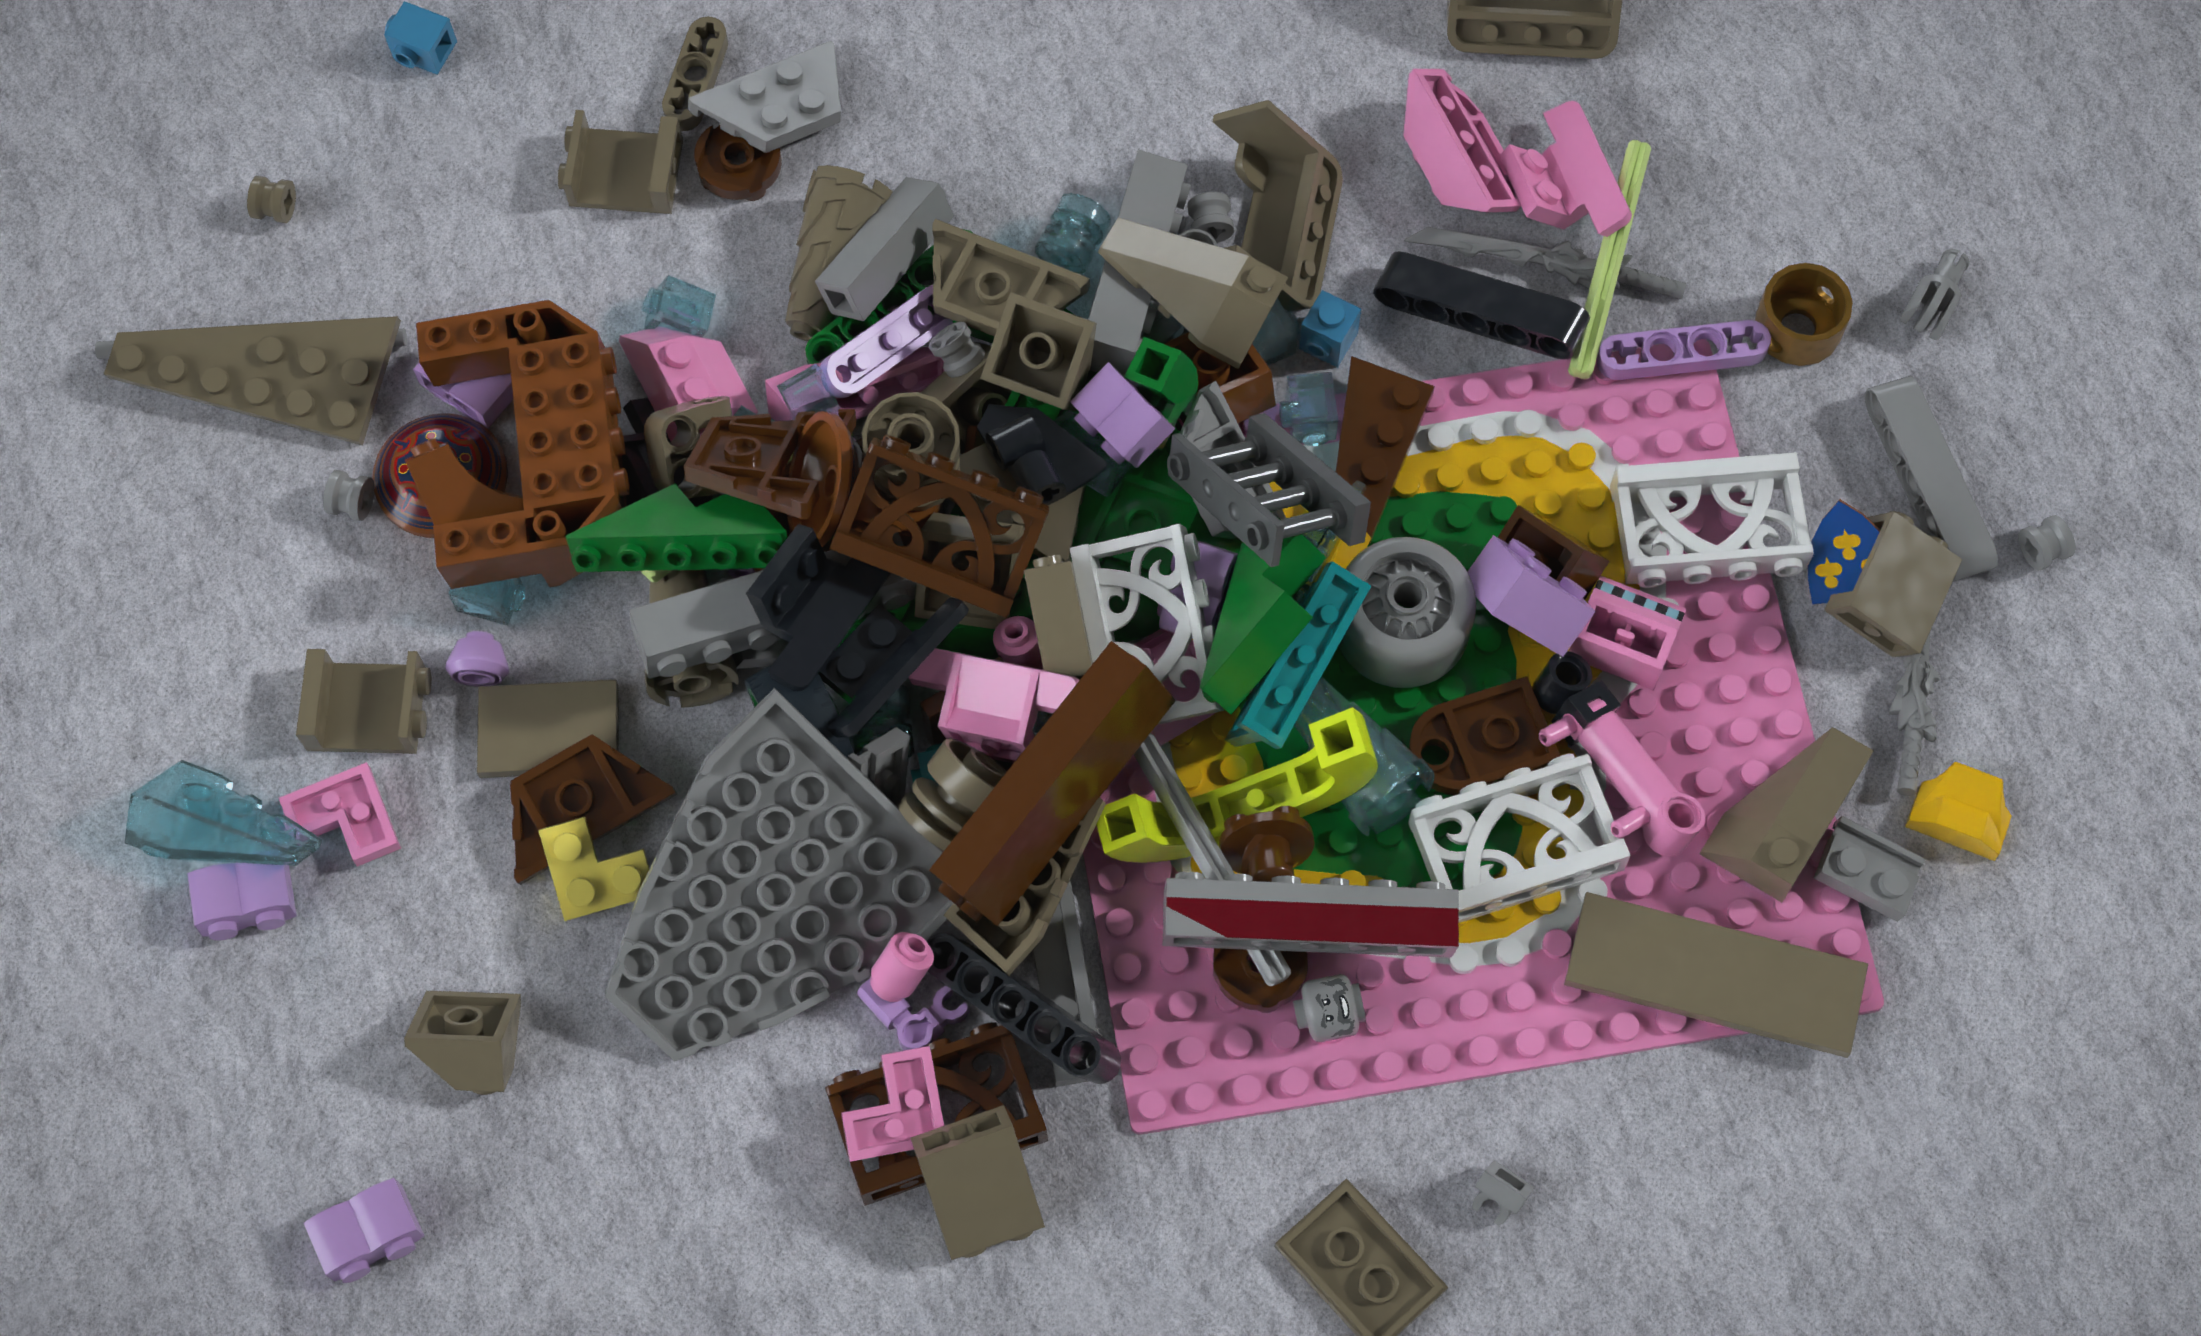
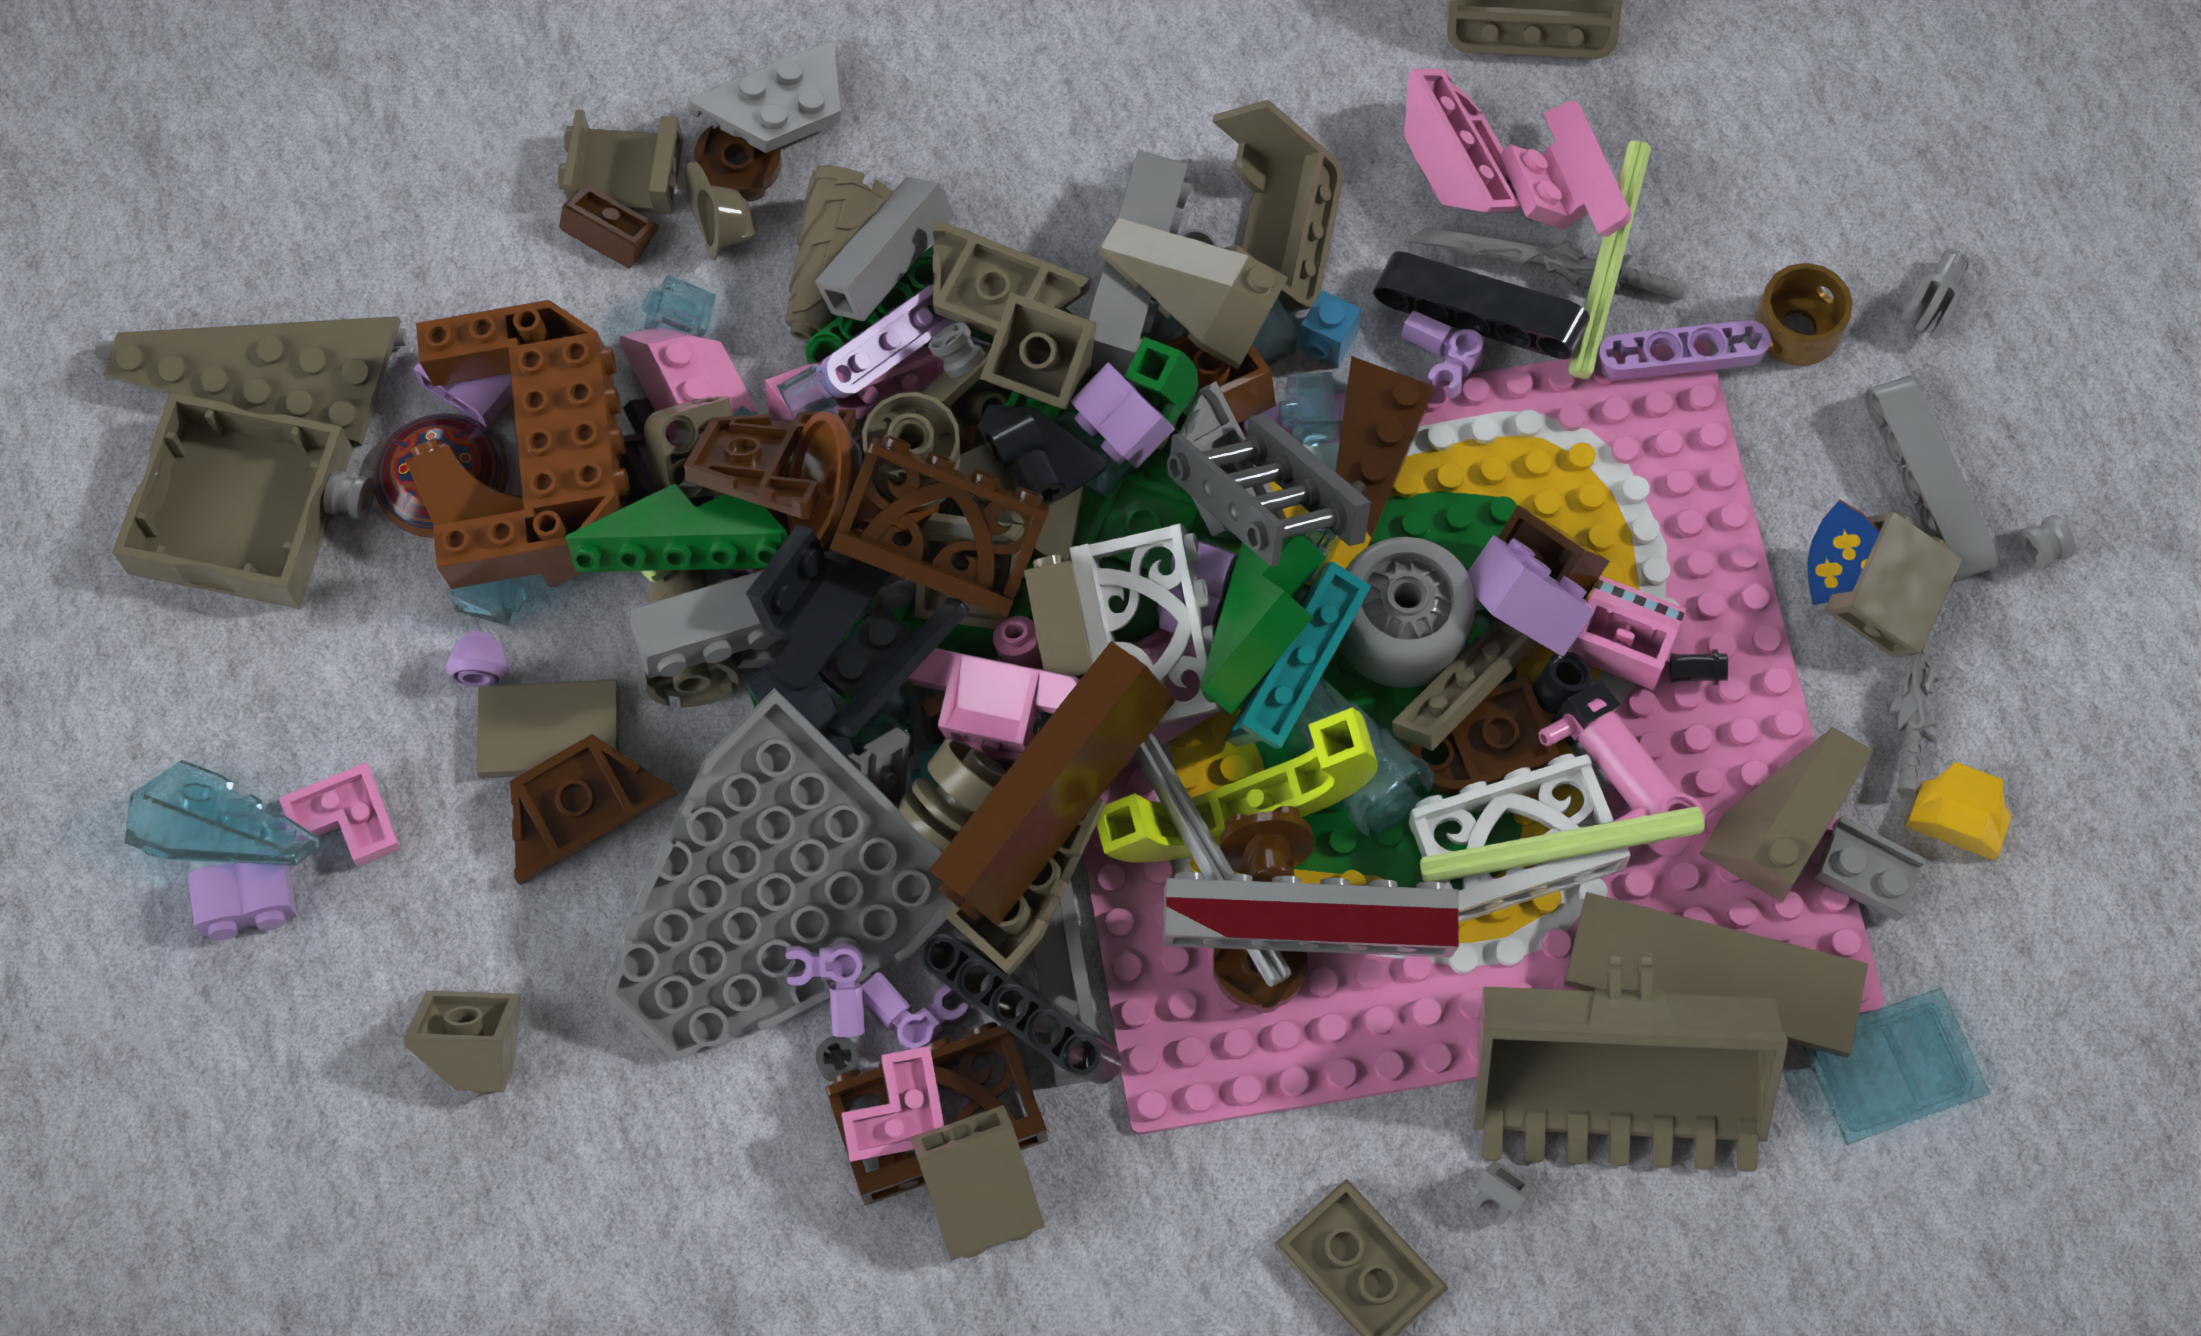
(232, 501): none -> dark tan tile
(271, 199): dark tan wheel -> none
(362, 705): dark tan panel -> none
(364, 1230): lavender brick -> none
(420, 38): dark azure brick -> none
(582, 880): light yellow plate -> none
(607, 226): none -> reddish brown slope
(691, 56): dark tan beam -> none
(719, 211): none -> dark tan piece
(824, 1050): none -> dark grey bush
(844, 966): none -> lavender bar
(901, 966): bright pink brick -> none
(1073, 233): clear light blue wheel -> none
(1211, 214): light grey wheel -> none
(1330, 1008): light grey head -> none
(1460, 349): none -> lavender bar
(1462, 685): none -> dark tan plate
(1562, 845): none -> yellowish green axle
(1627, 1069): none -> dark tan piece
(1690, 479): white fence -> none
(1699, 667): none -> black pin
(1900, 1069): none -> clear light blue piece

